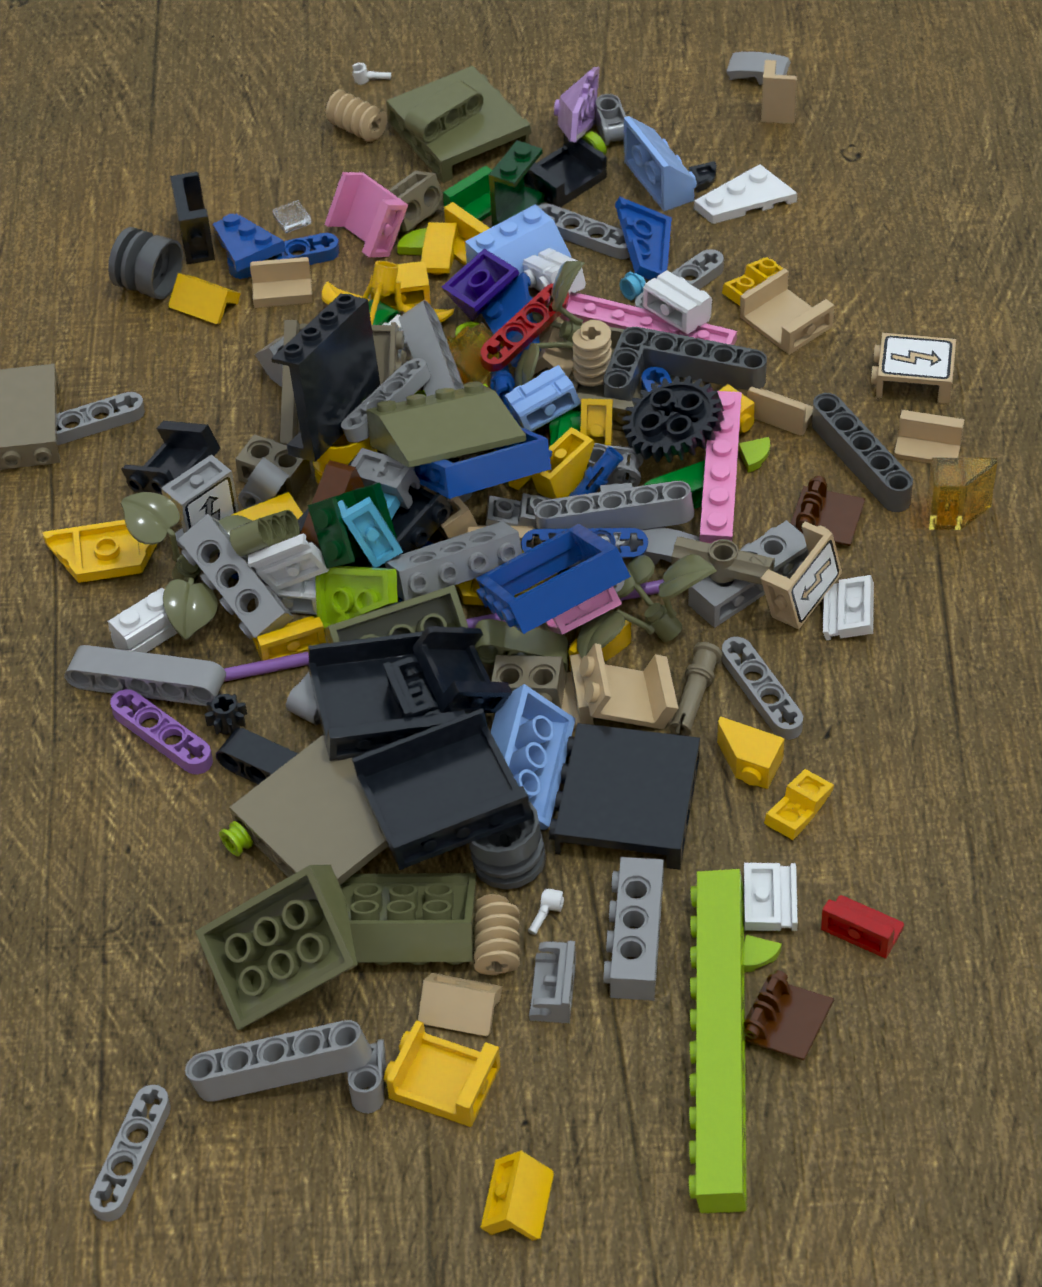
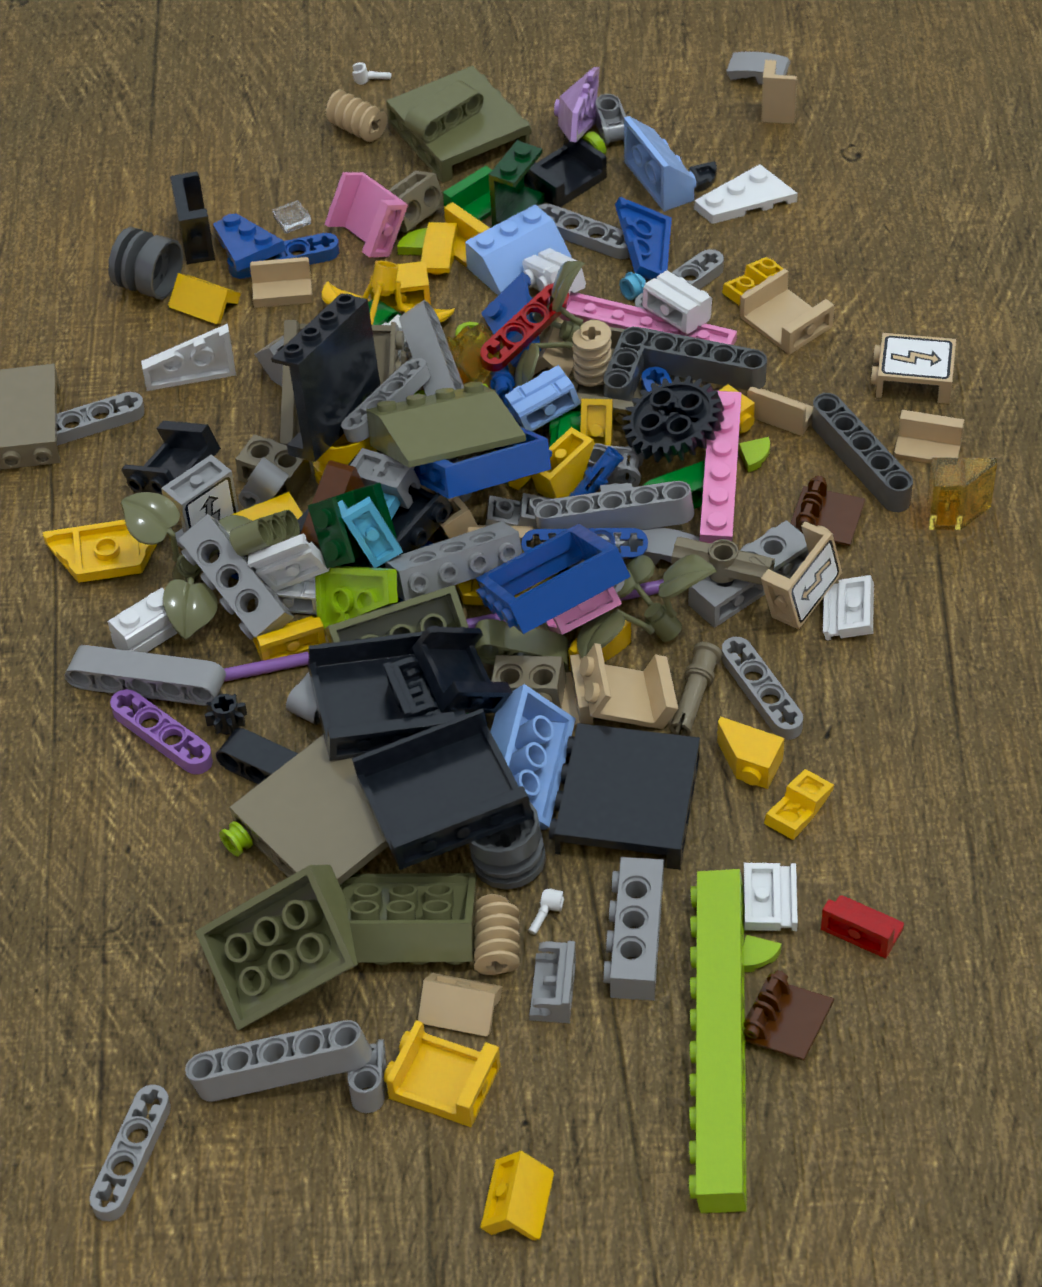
(192, 361): none -> white wing
(479, 283): dark purple slope -> none

